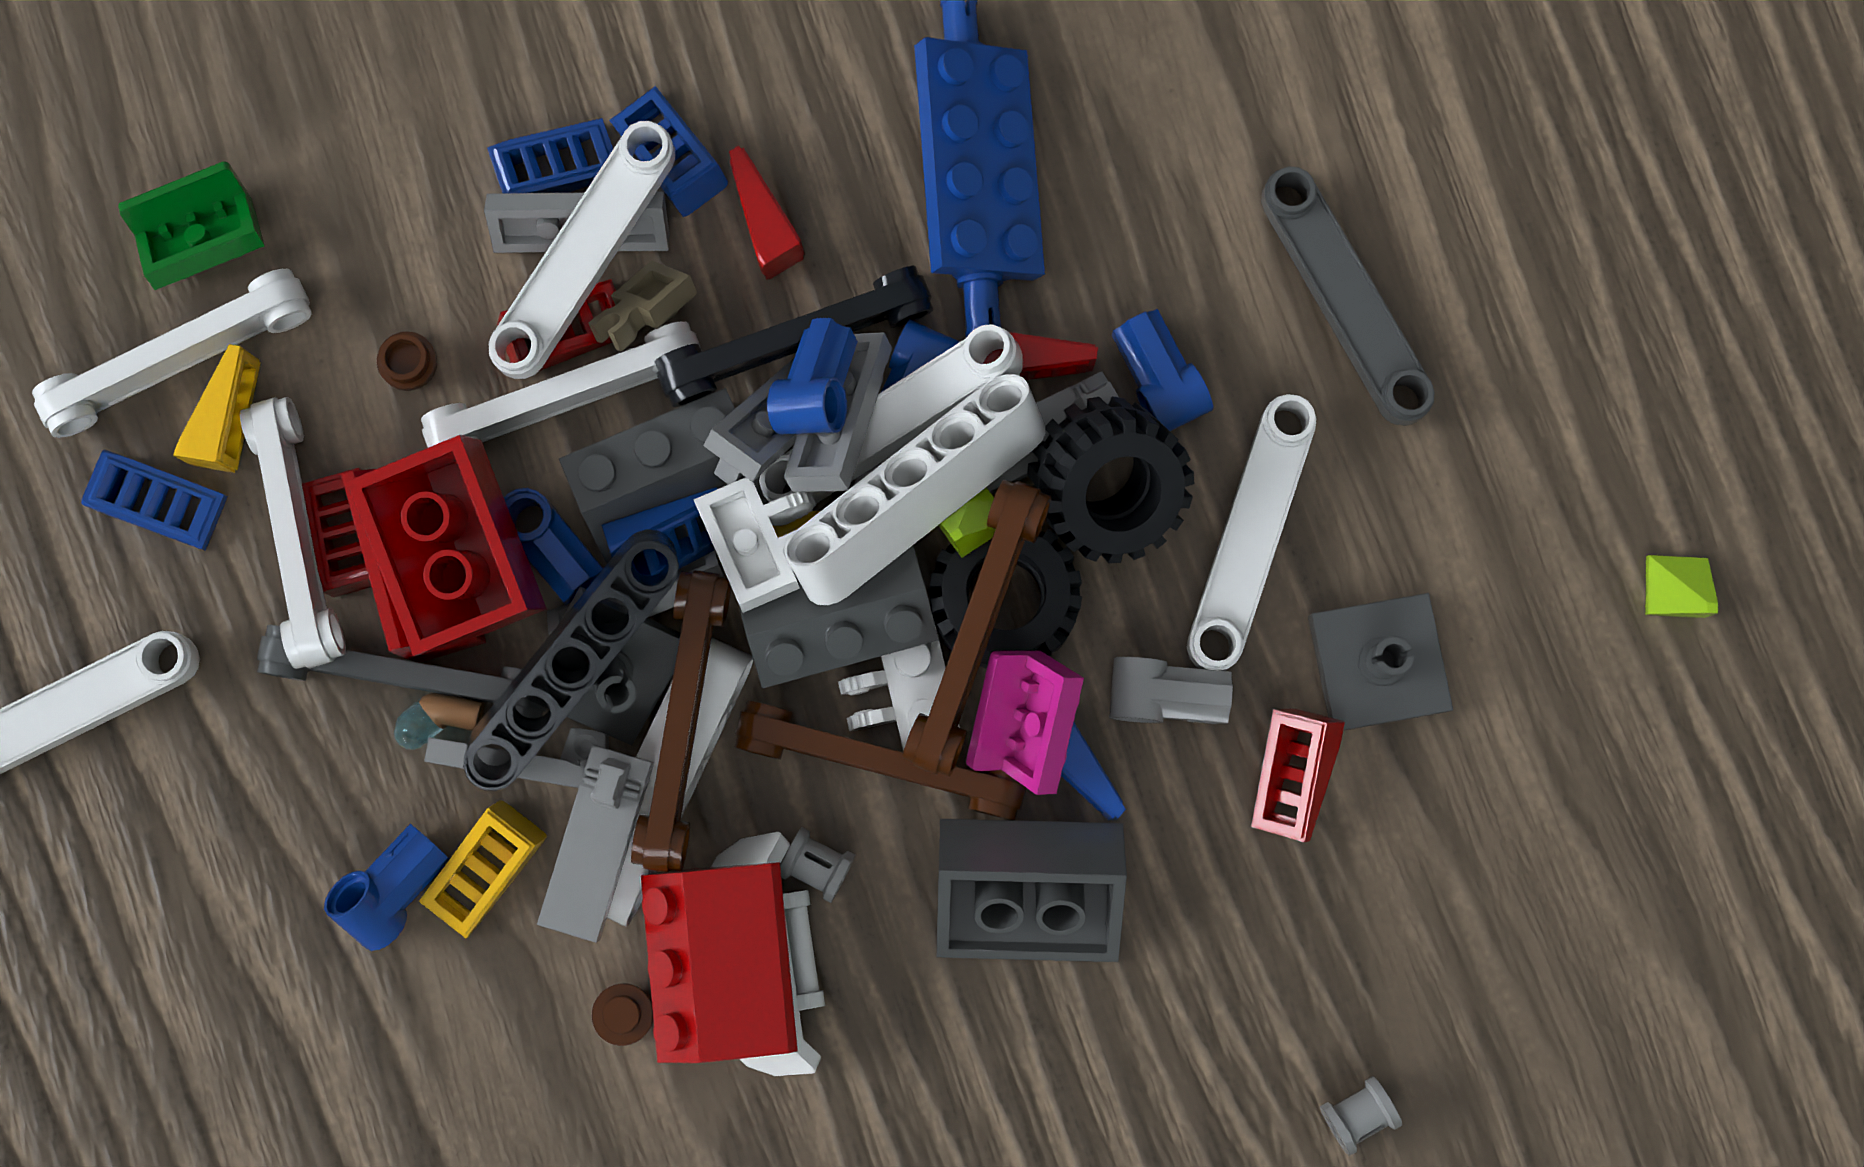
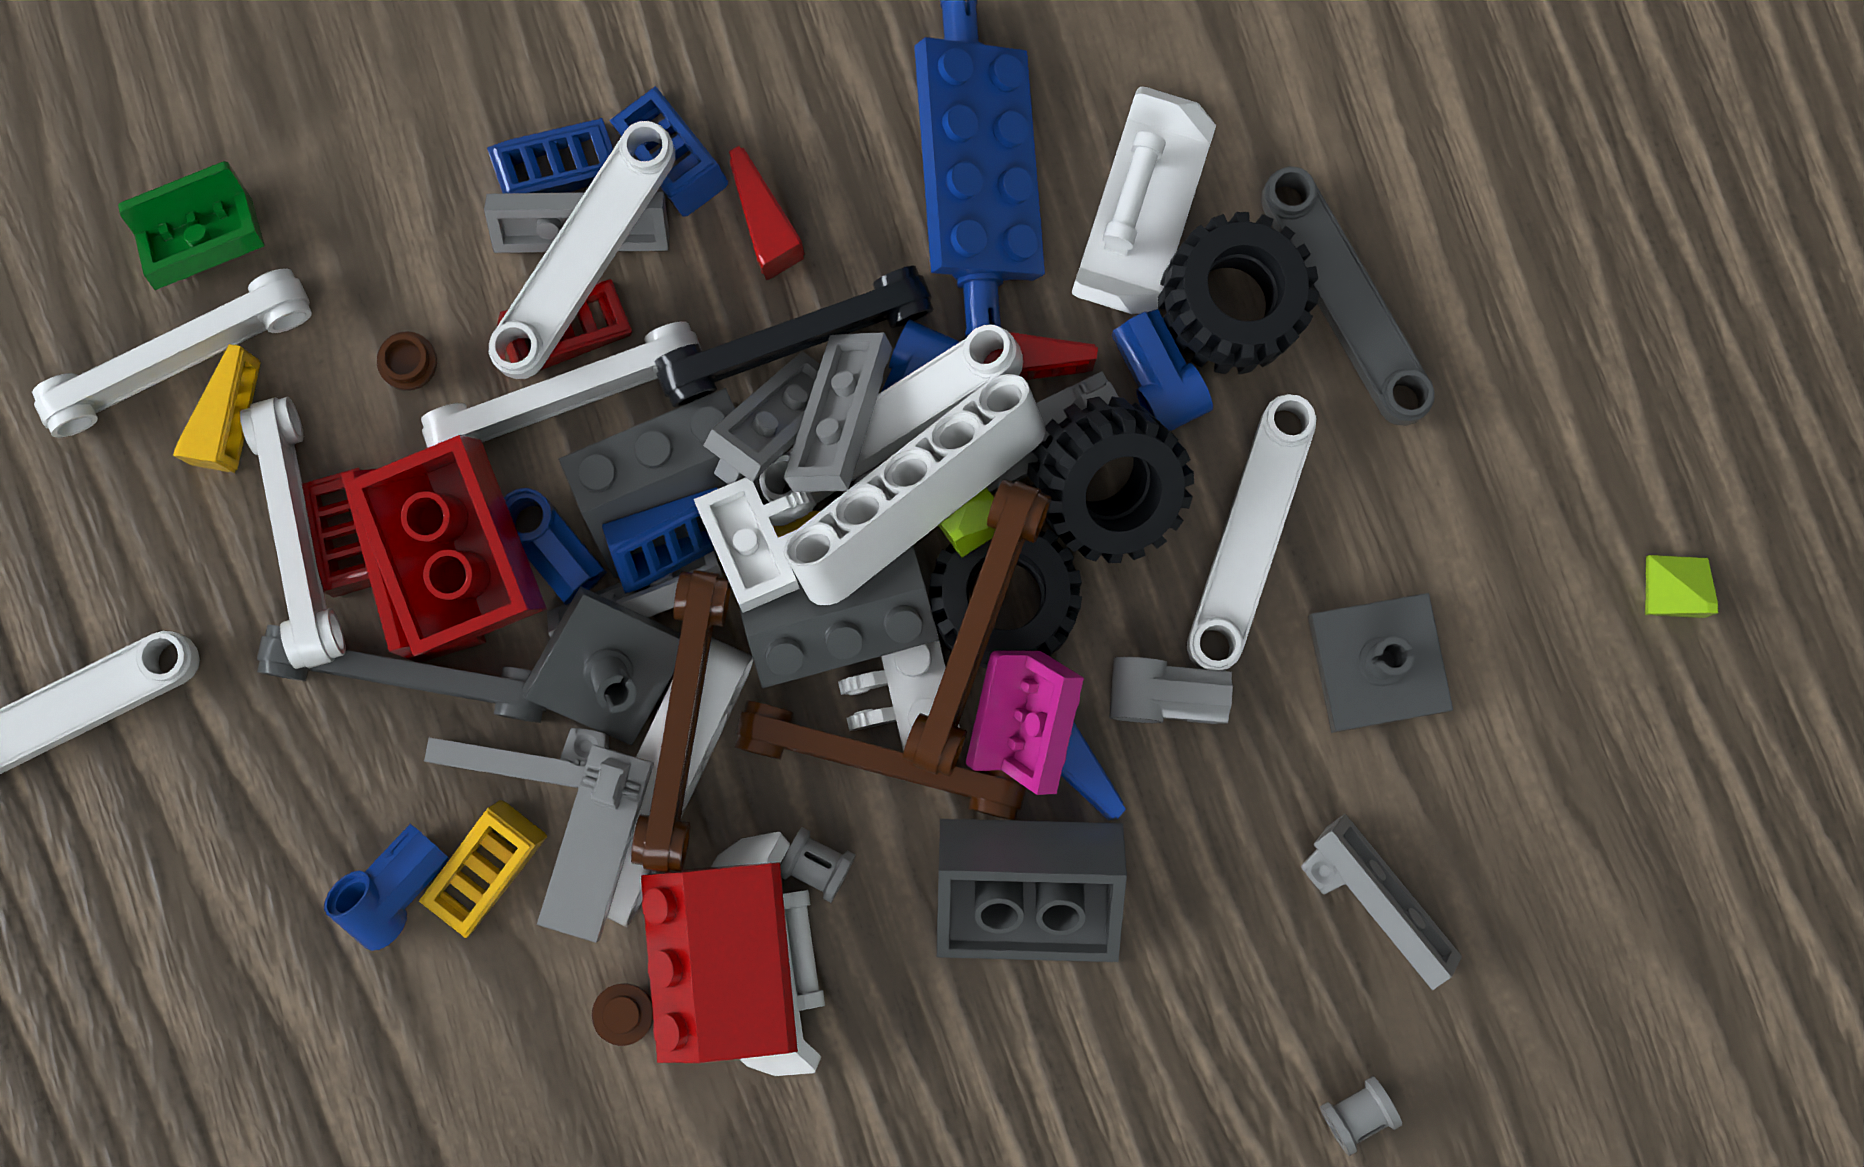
(108, 478): blue slope -> none
(432, 715): arm -> none
(564, 688): black beam -> none
(646, 298): dark tan plate -> none
(814, 394): blue piece -> none
(1145, 202): none -> white piece
(1264, 256): none -> black tyre
(1320, 757): red slope -> none
(1349, 859): none -> light grey hinge

